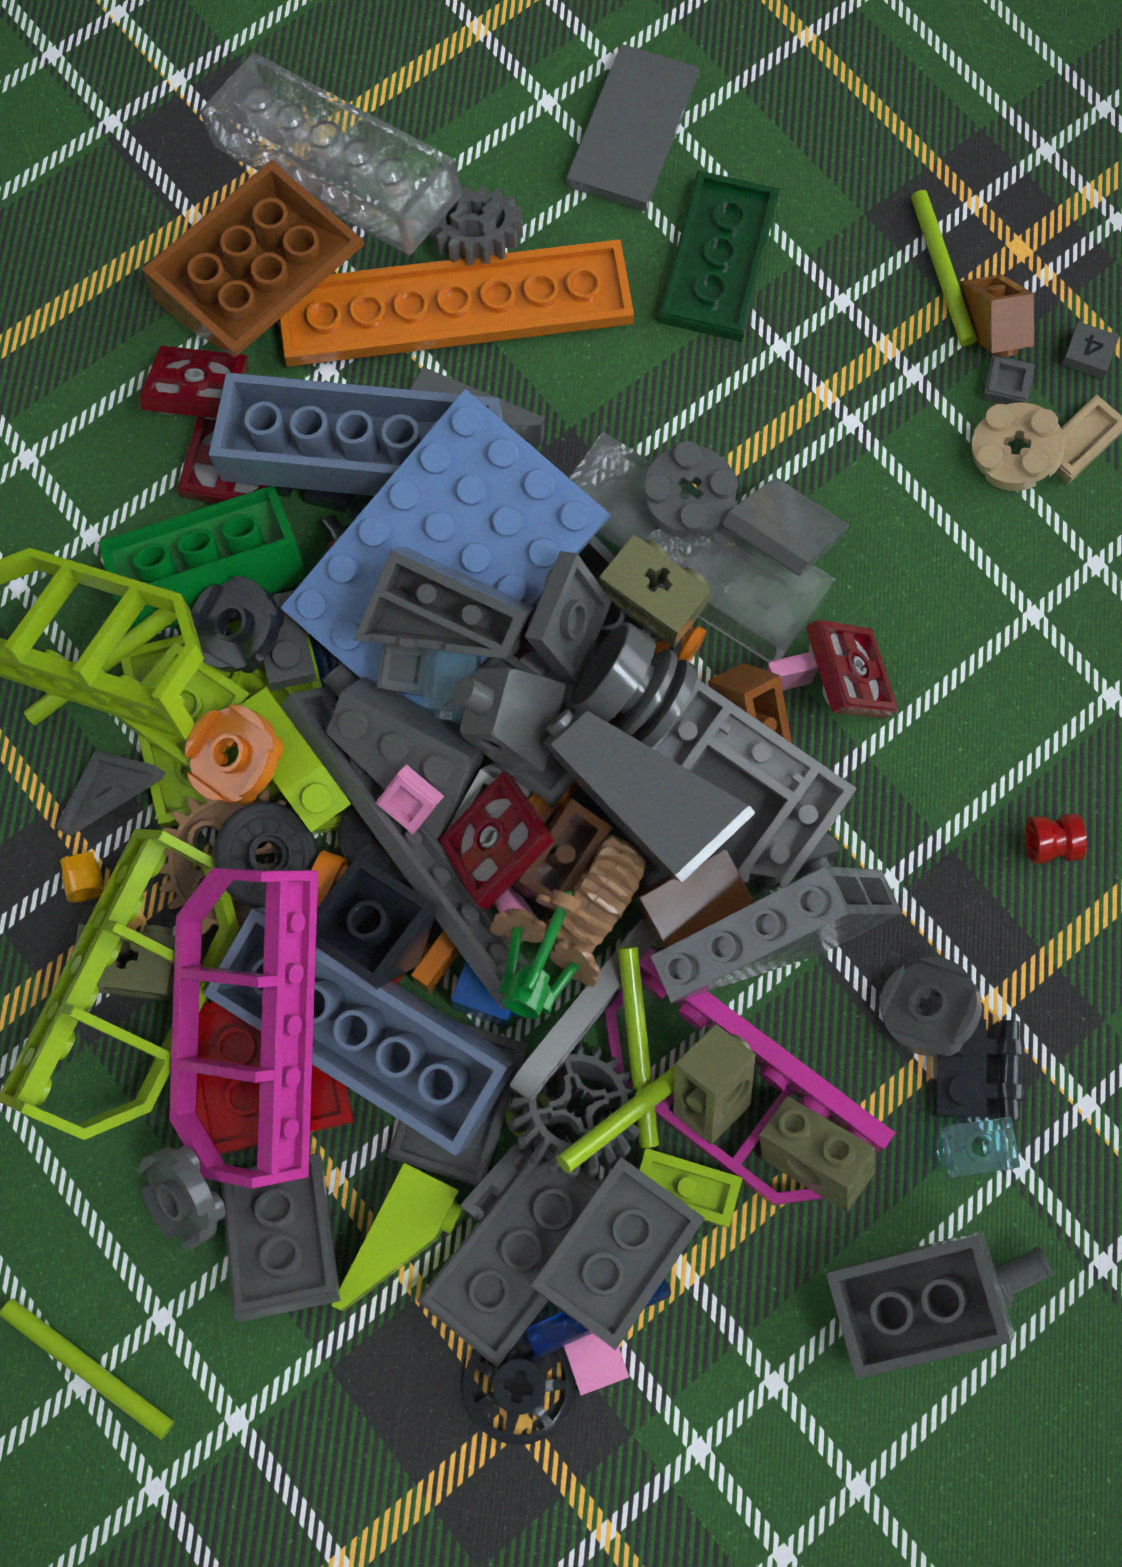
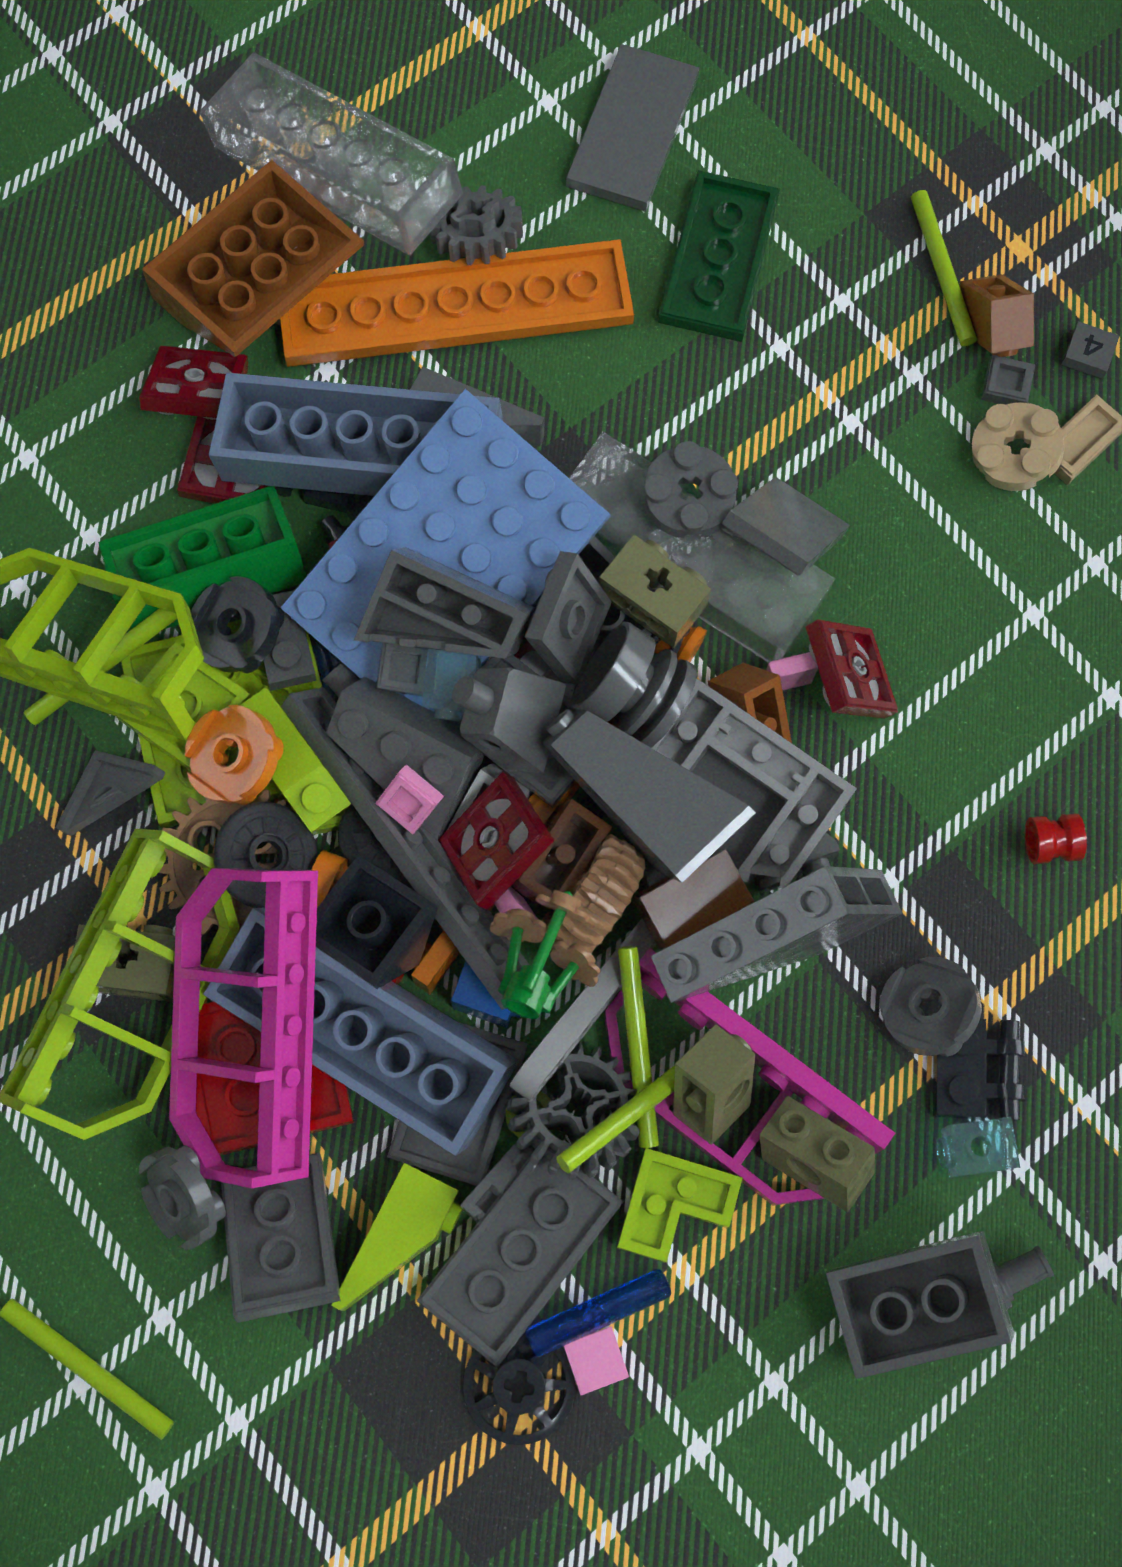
(81, 877): light orange hose -> none
(617, 1253): dark grey plate -> none

